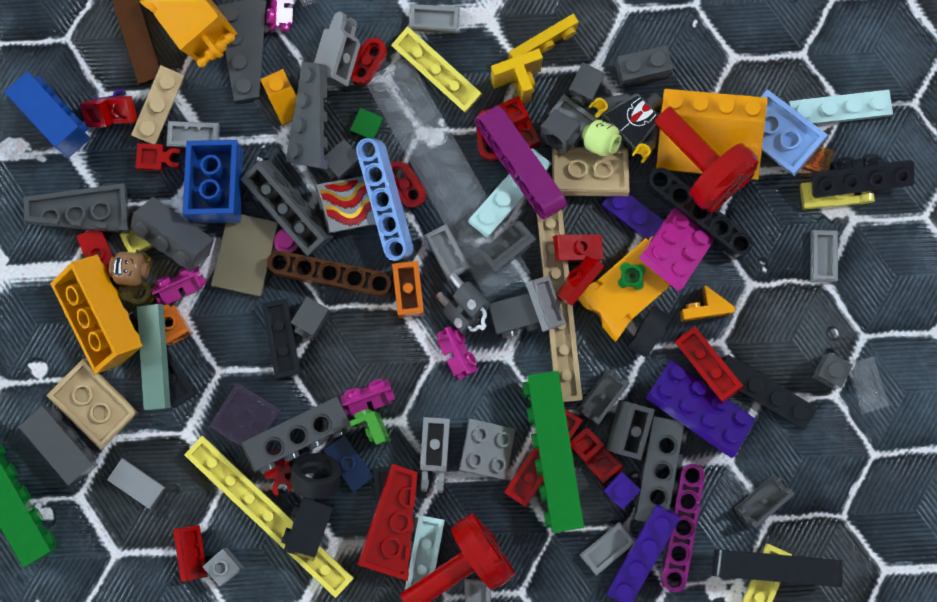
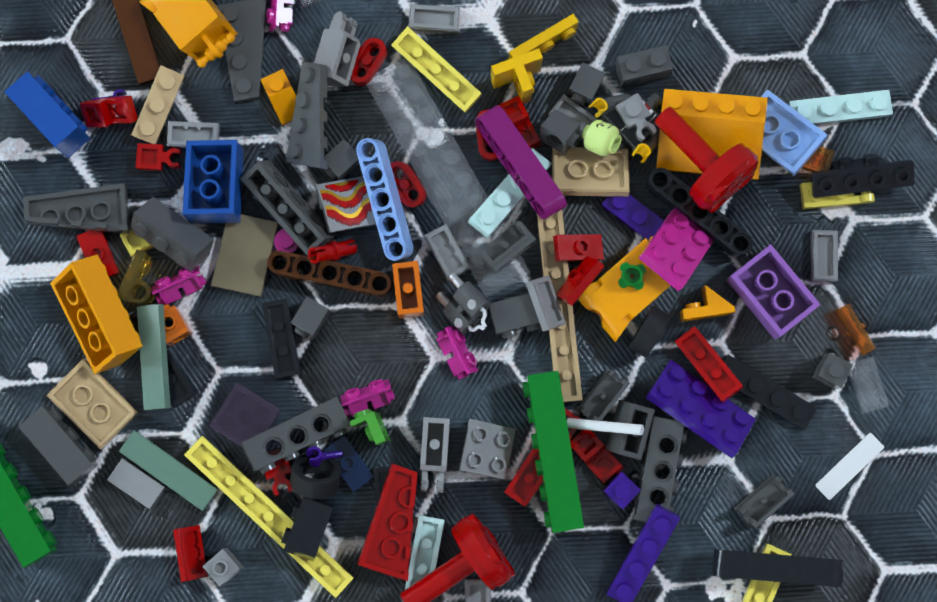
(128, 268): medium nougat head -> none
(168, 470): none -> sand green tile
(315, 451): none -> dark purple hand
(332, 251): none -> red pin
(366, 124): green tile -> none
(605, 426): none -> white bar
(607, 548): light grey tile -> none
(634, 113): none -> light grey plate
(686, 540): magenta beam -> none
(773, 292): none -> medium lavender brick
(849, 466): none -> white sticker
(855, 329): none -> clear orange pin

